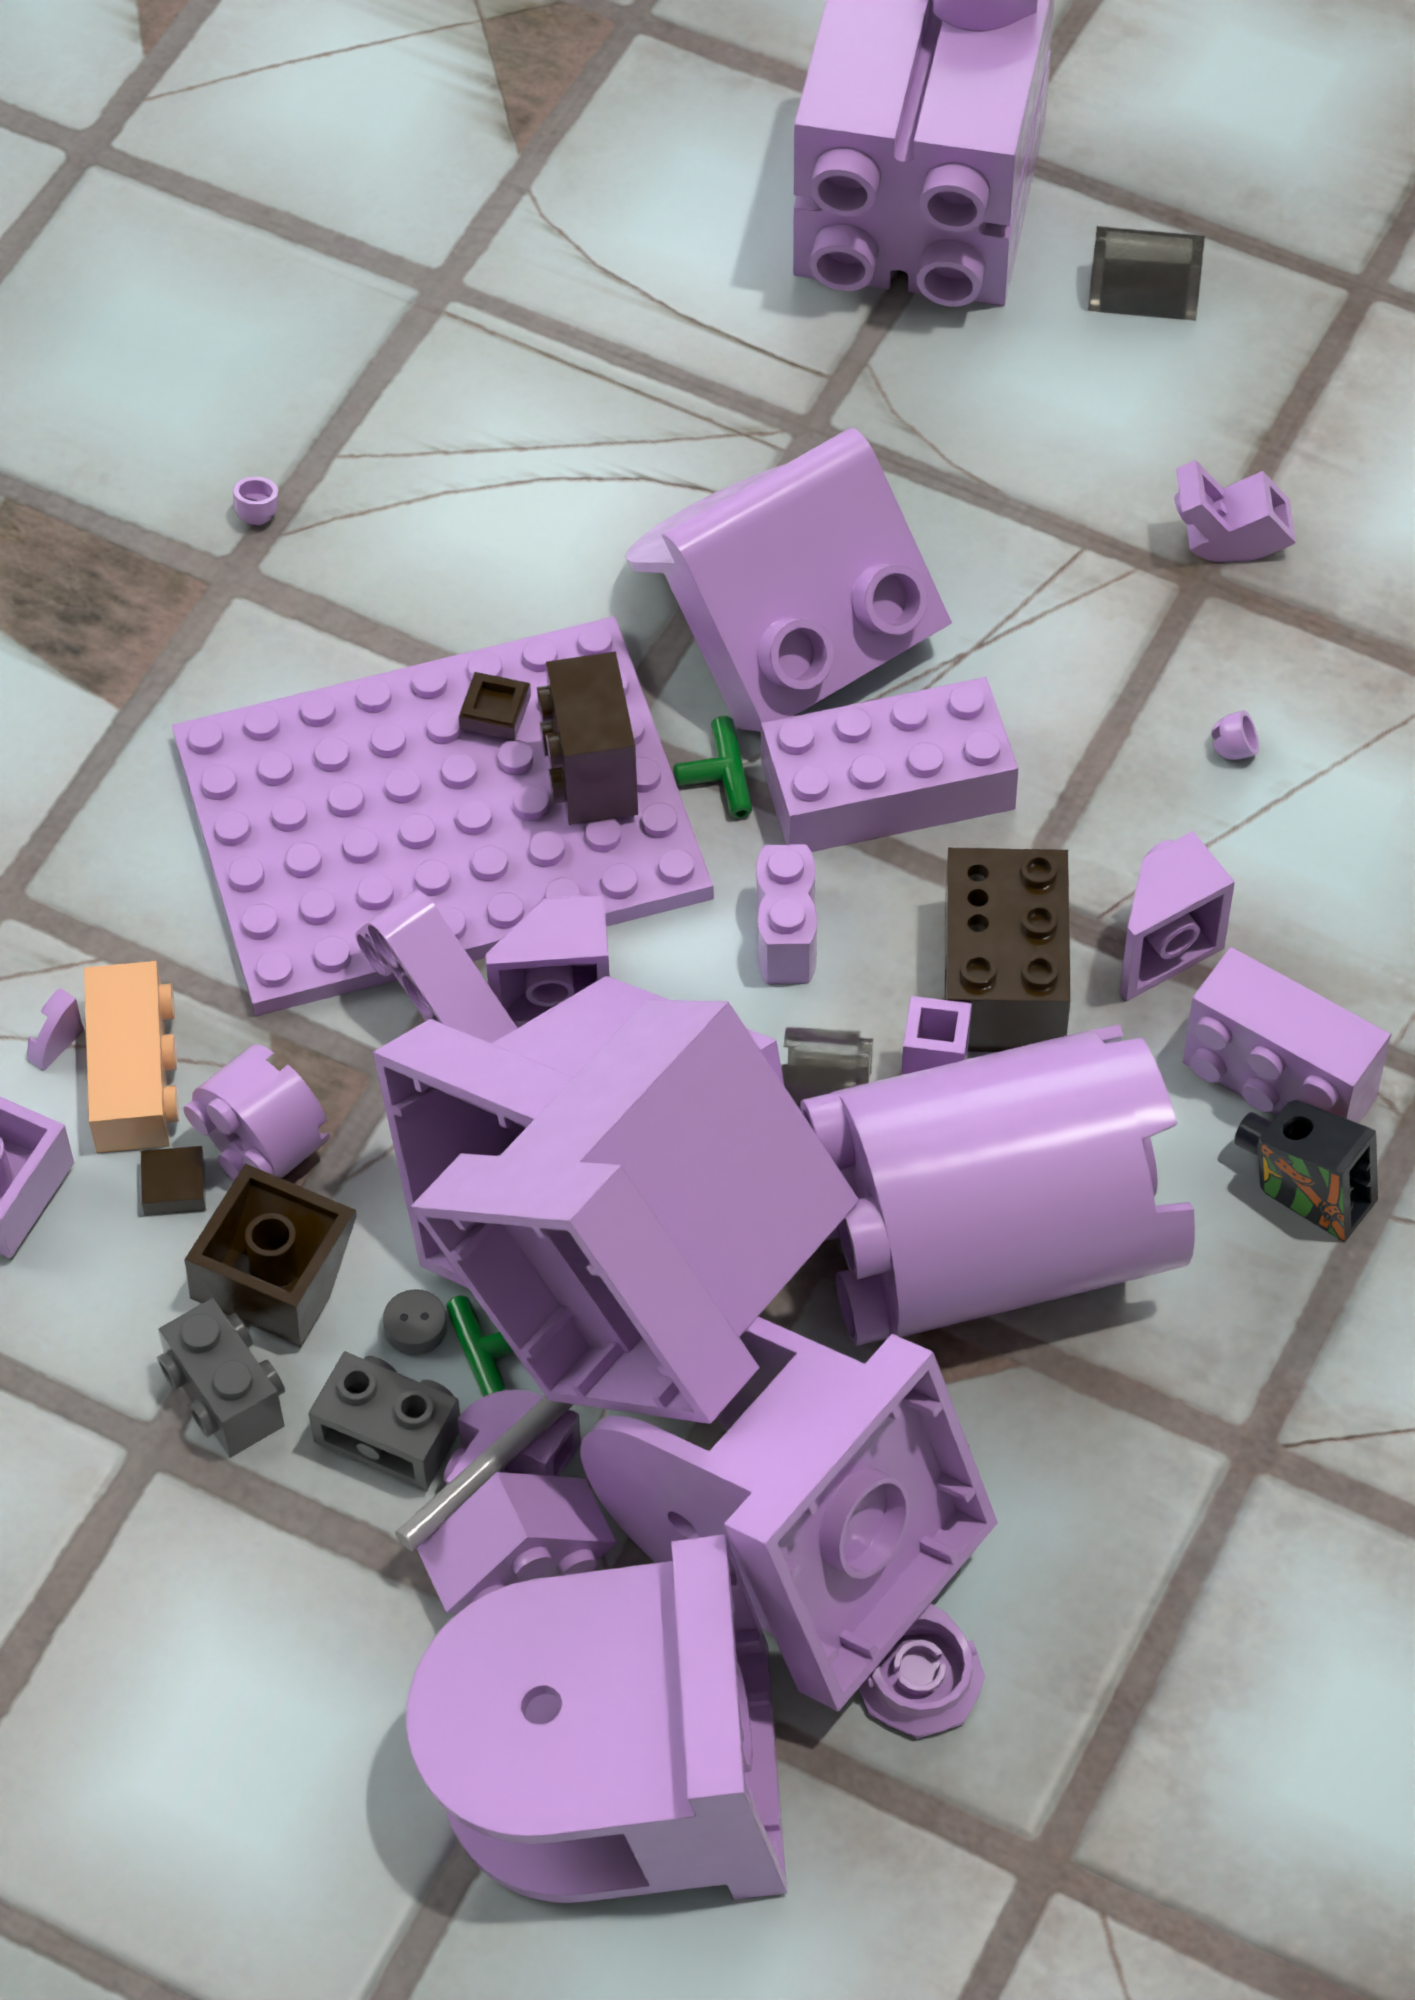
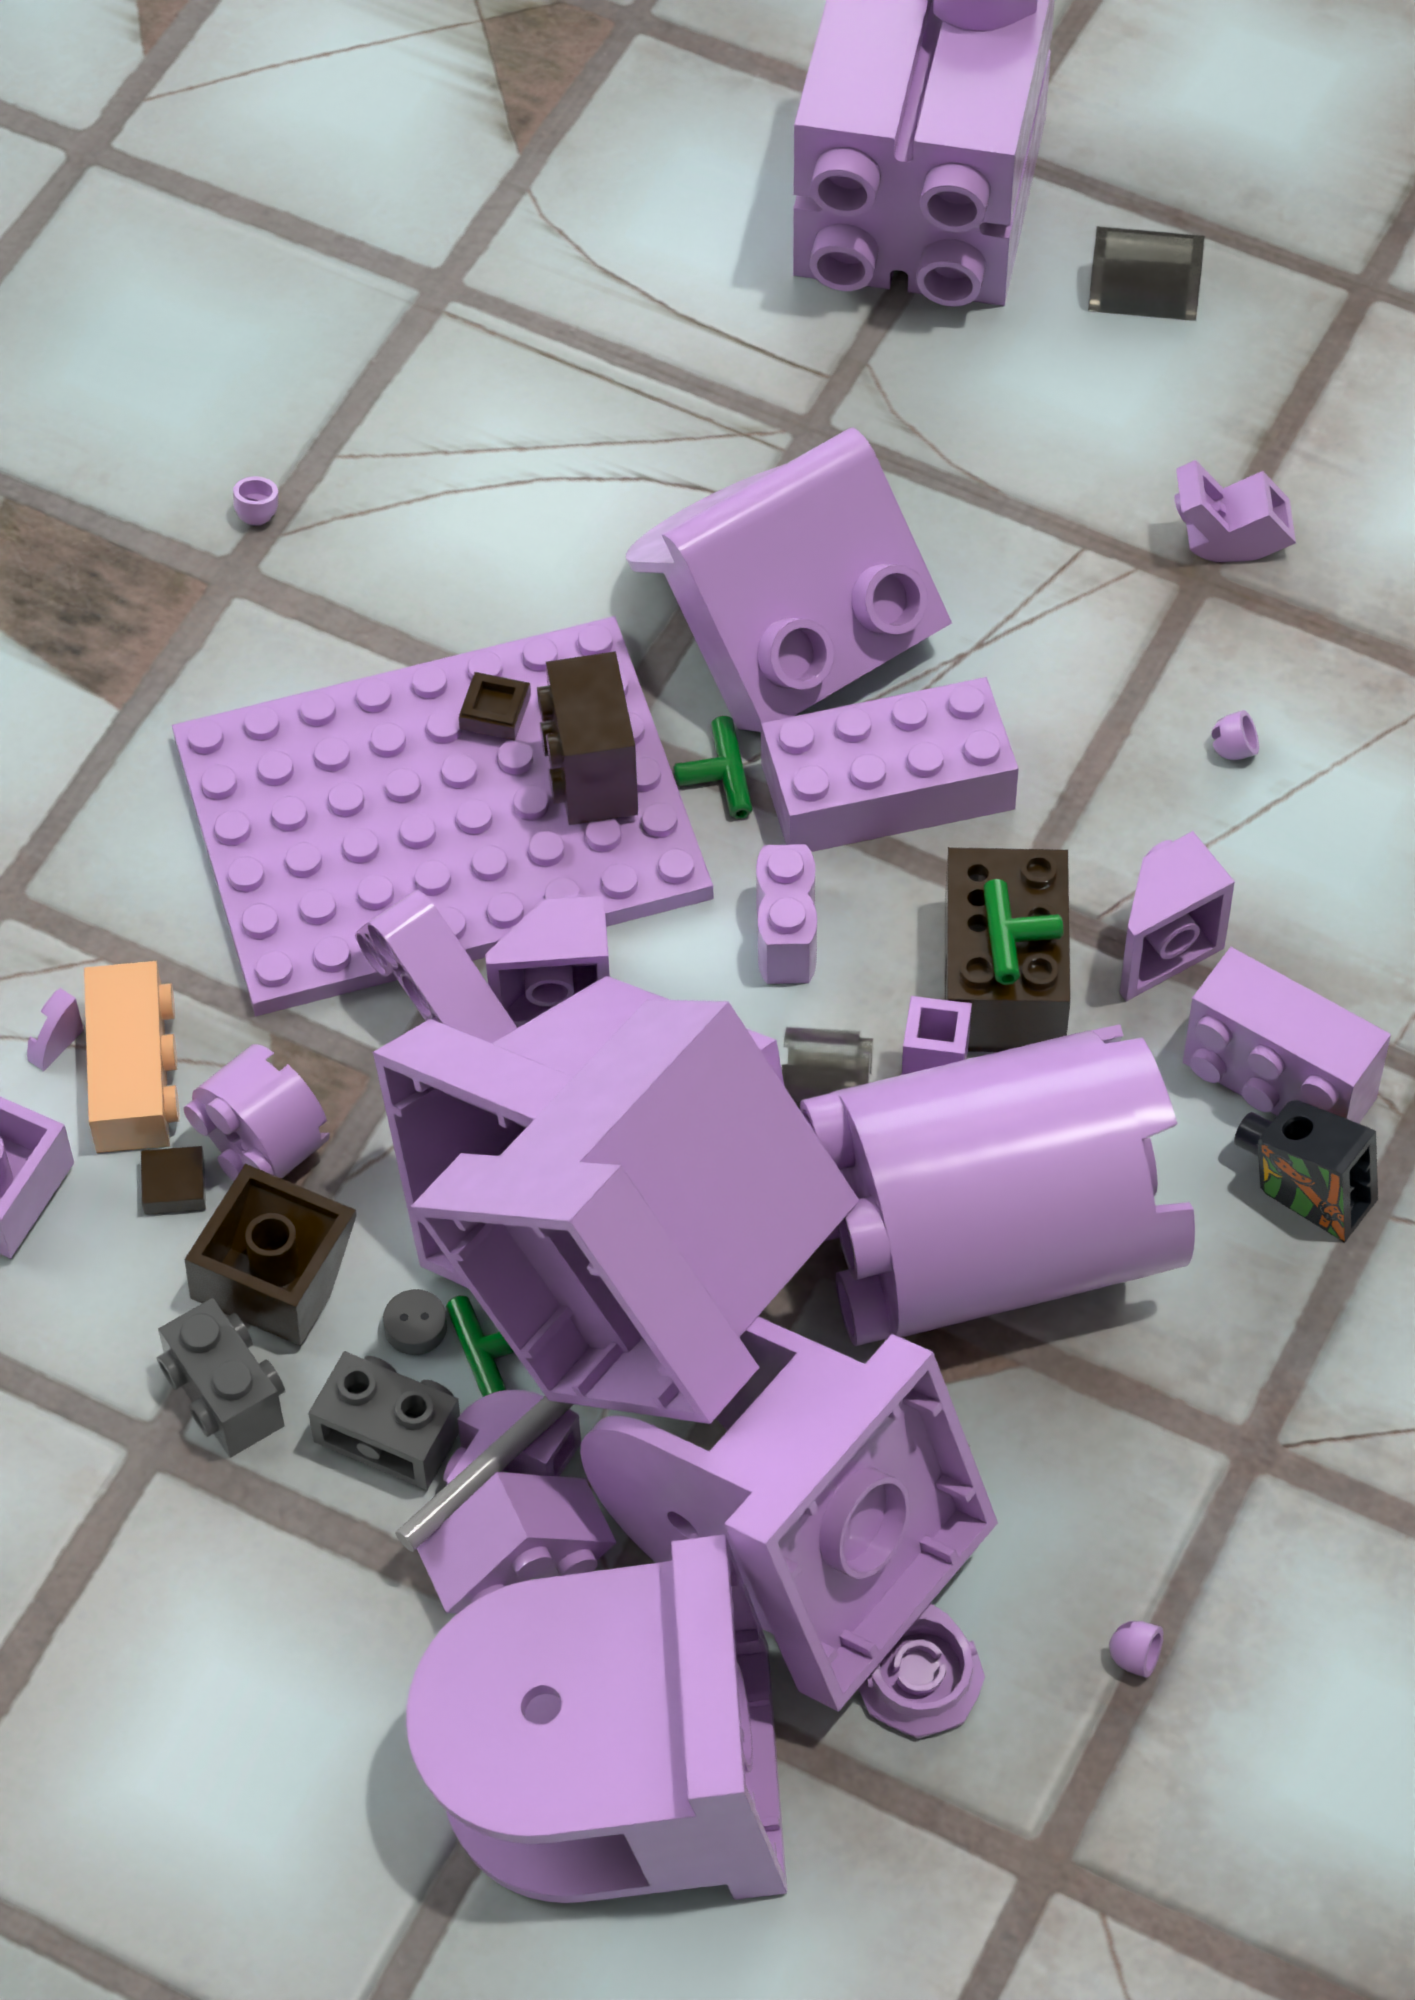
(1007, 930): none -> green piece
(1137, 1647): none -> lavender hinge

